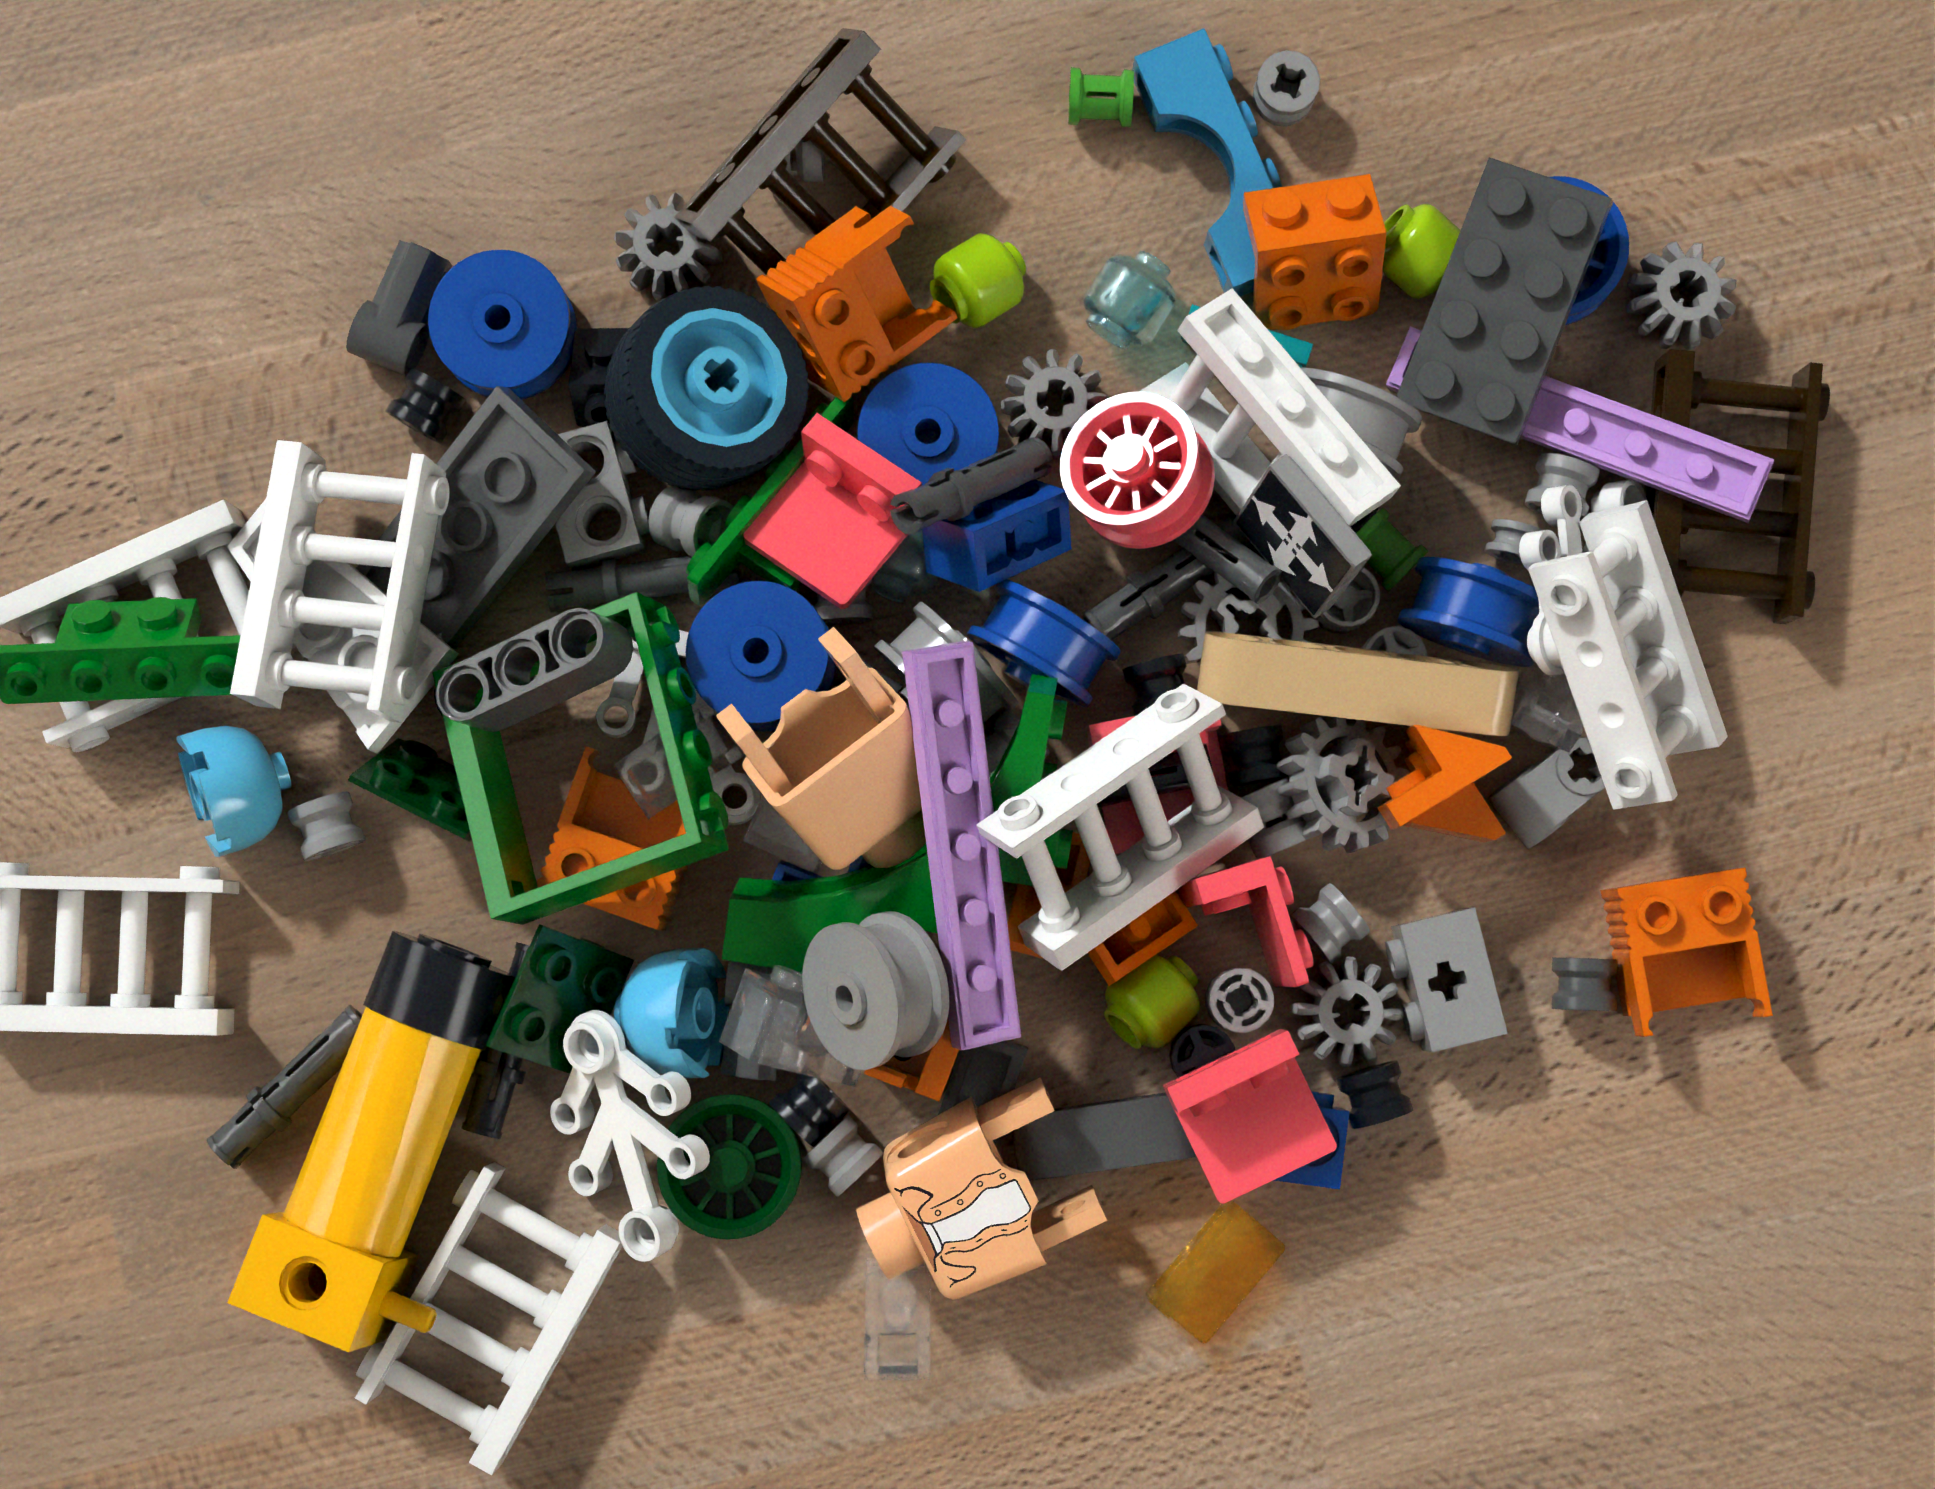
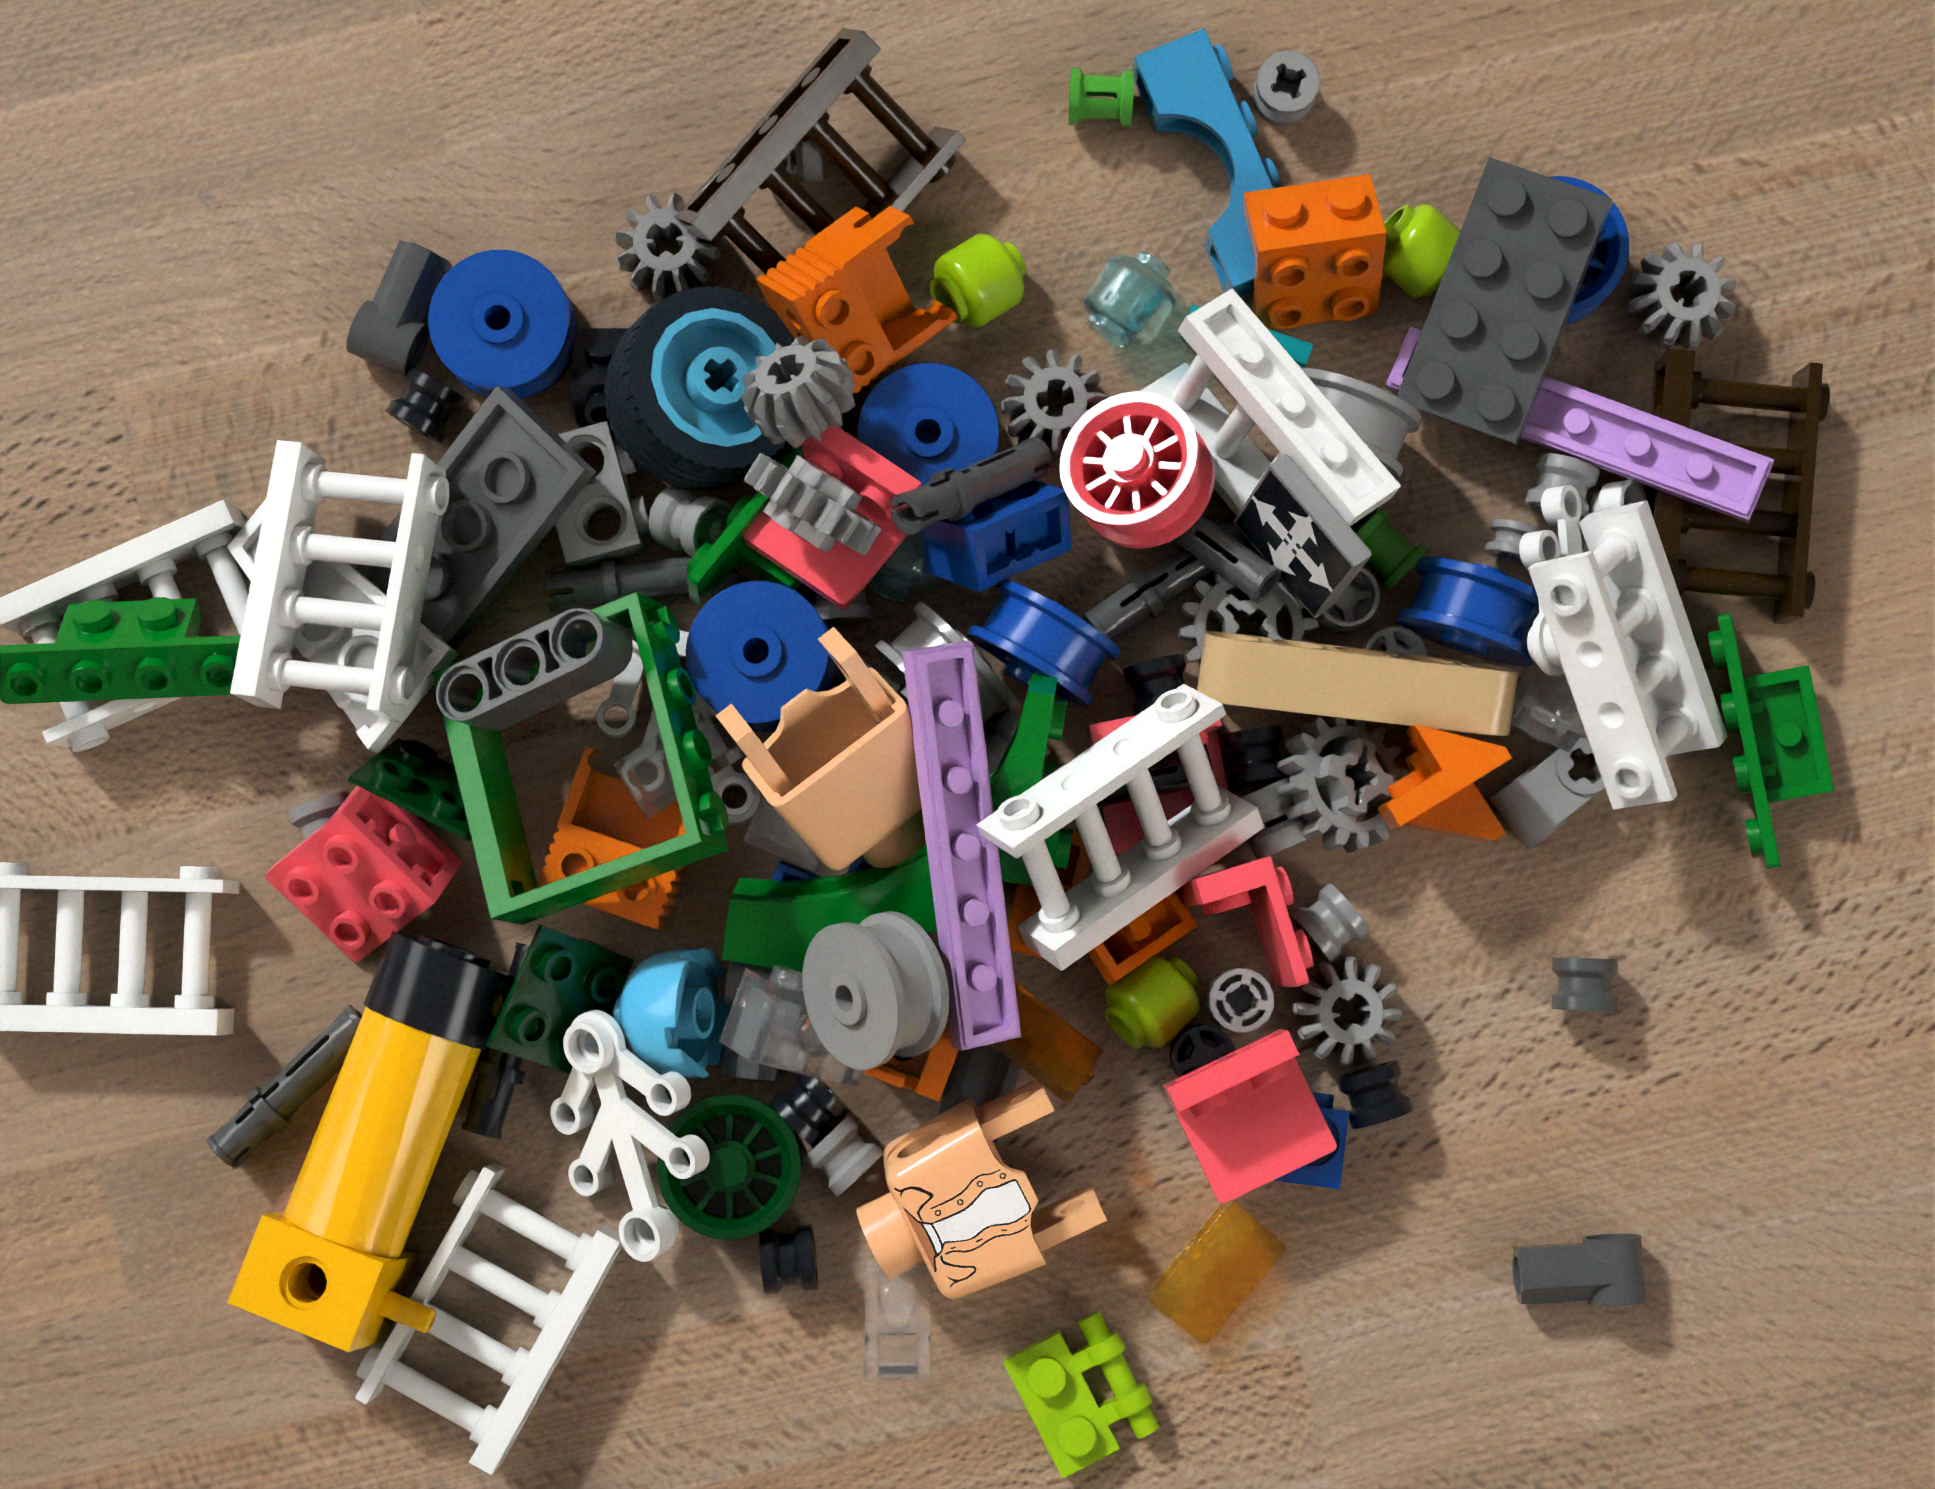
(233, 785): medium azure cylinder -> none
(365, 873): none -> coral bracket
(788, 1259): none -> black wheel
(798, 391): none -> light grey gear
(812, 504): none -> light grey gear
(1050, 1048): none -> clear orange piece
(1062, 1402): none -> lime plate
(1101, 1137): dark grey beam -> none
(1472, 1003): light grey brick -> none
(1599, 1270): none -> dark grey piece
(1685, 945): orange piece -> none
(1778, 735): none -> green bracket

